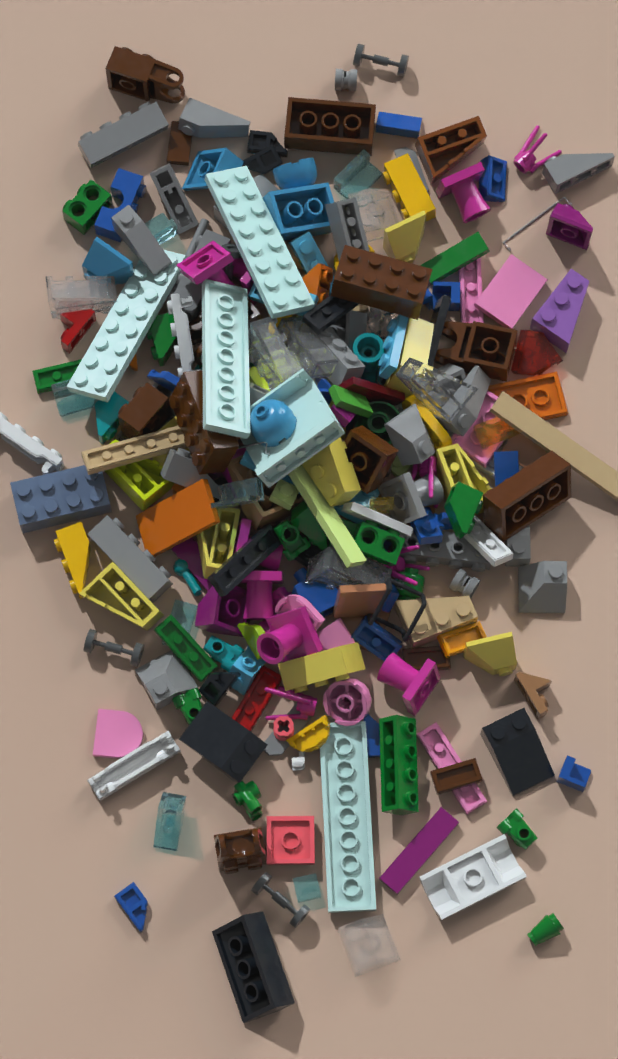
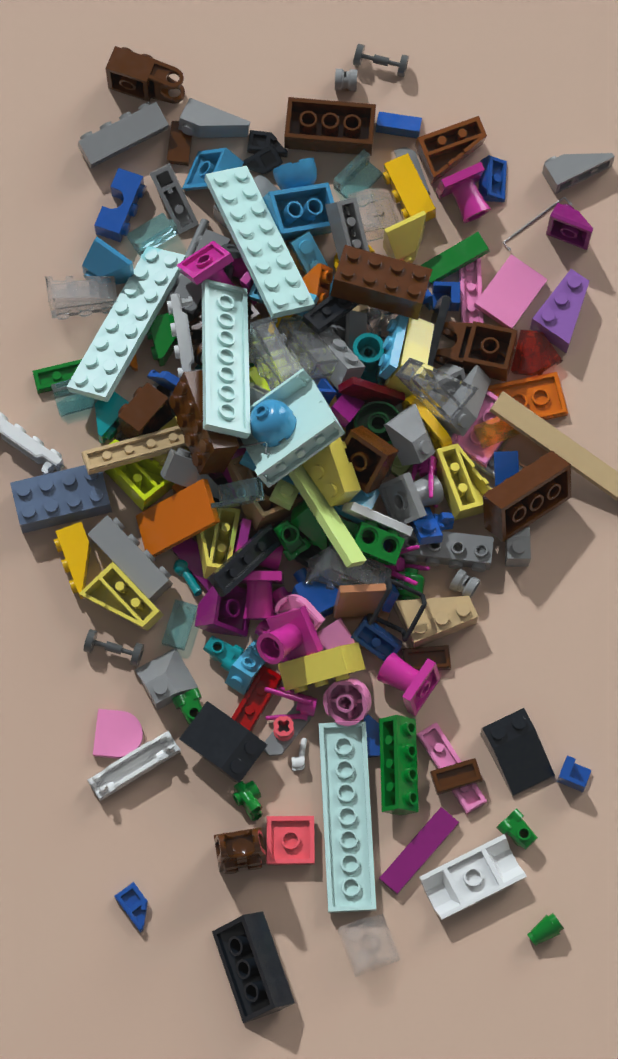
(79, 324): red slope -> none
(90, 208): green brick -> none
(140, 240): light grey slope -> none
(169, 821): clear light blue slope -> none
(185, 648): green tile -> none
(218, 685): black tile -> none
(251, 634): lime tile -> none
(280, 899): dark grey wheel -> none
(306, 888): clear light blue tile -> none
(312, 736): yellow tile -> none
(350, 401): bright green tile -> none
(382, 504): clear yellow plate -> none
(454, 641): light orange tile -> none
(461, 508): green slope -> none
(488, 544): white tile -> none
(492, 654): light yellow slope -> none
(525, 160): dark pink plant -> none
(530, 687): medium nougat slope -> none
(542, 587): light grey slope -> none

